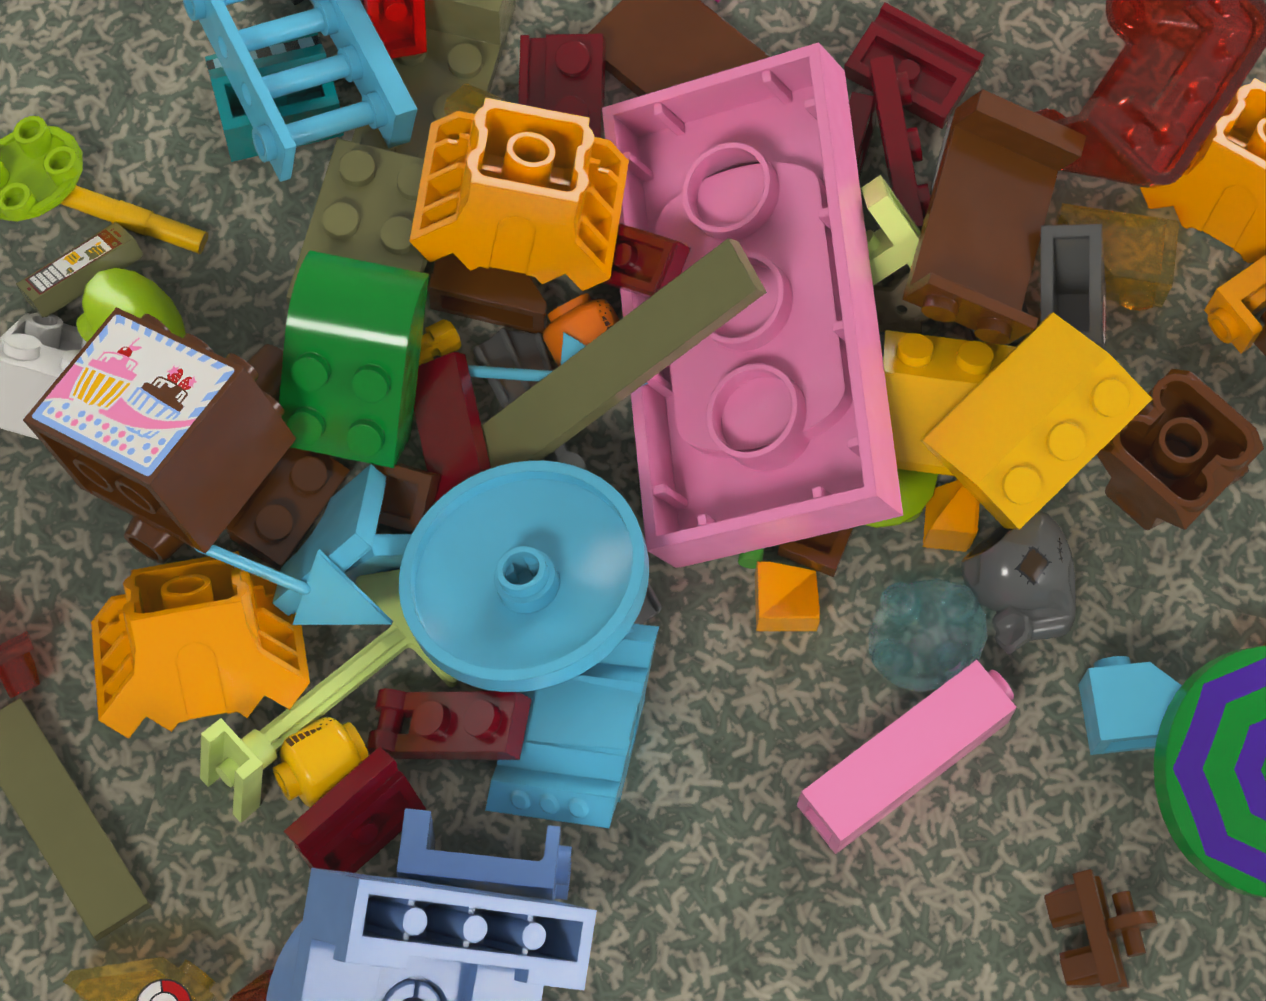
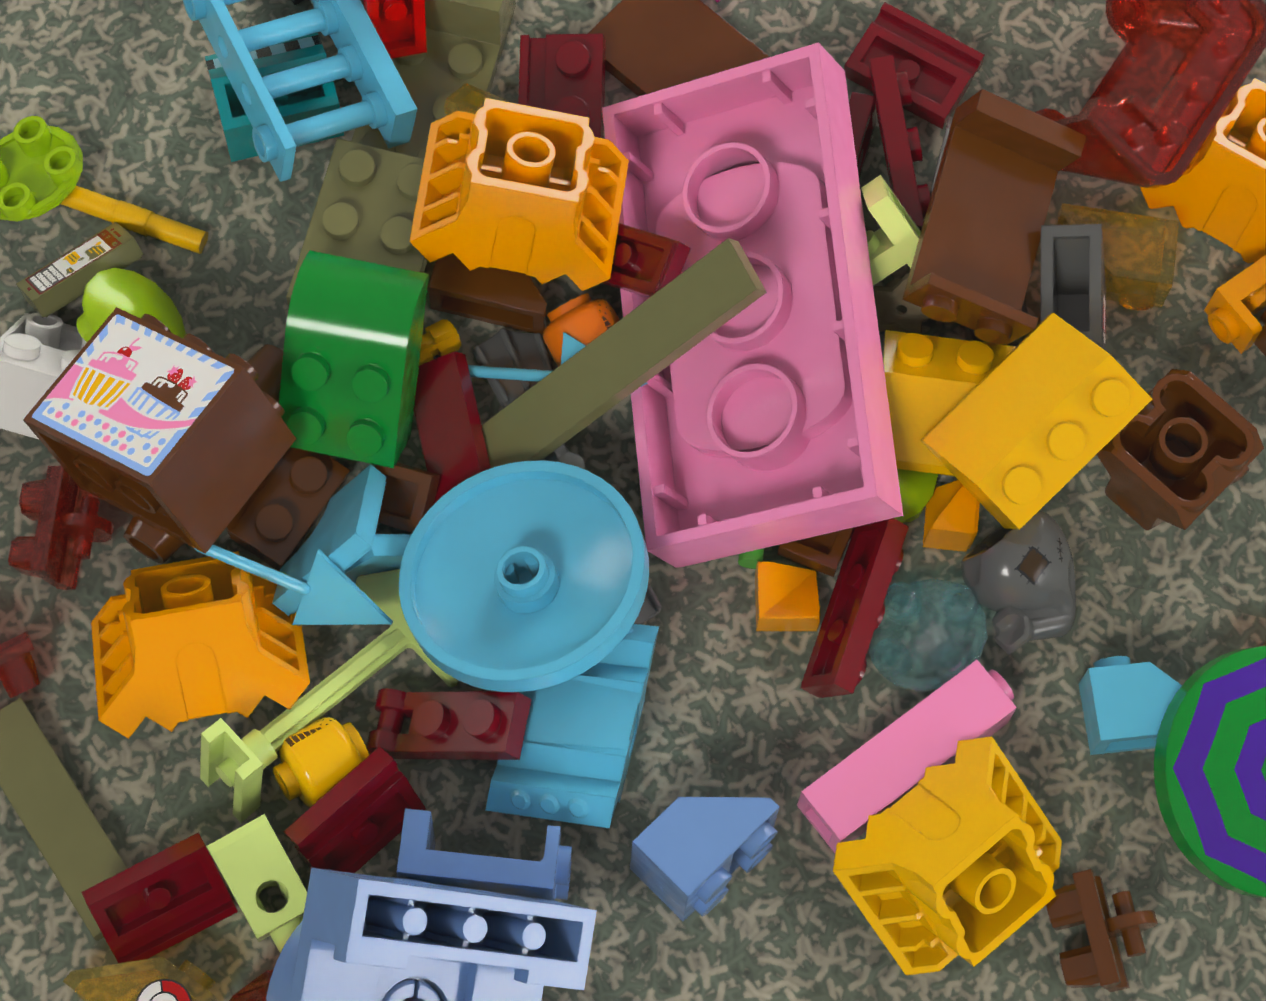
(64, 529): none -> clear red hips
(160, 901): none -> dark red plate
(249, 863): none -> yellowish green torso
(698, 845): none -> medium blue slope
(855, 609): none -> dark red plate
(953, 862): none -> yellow slope

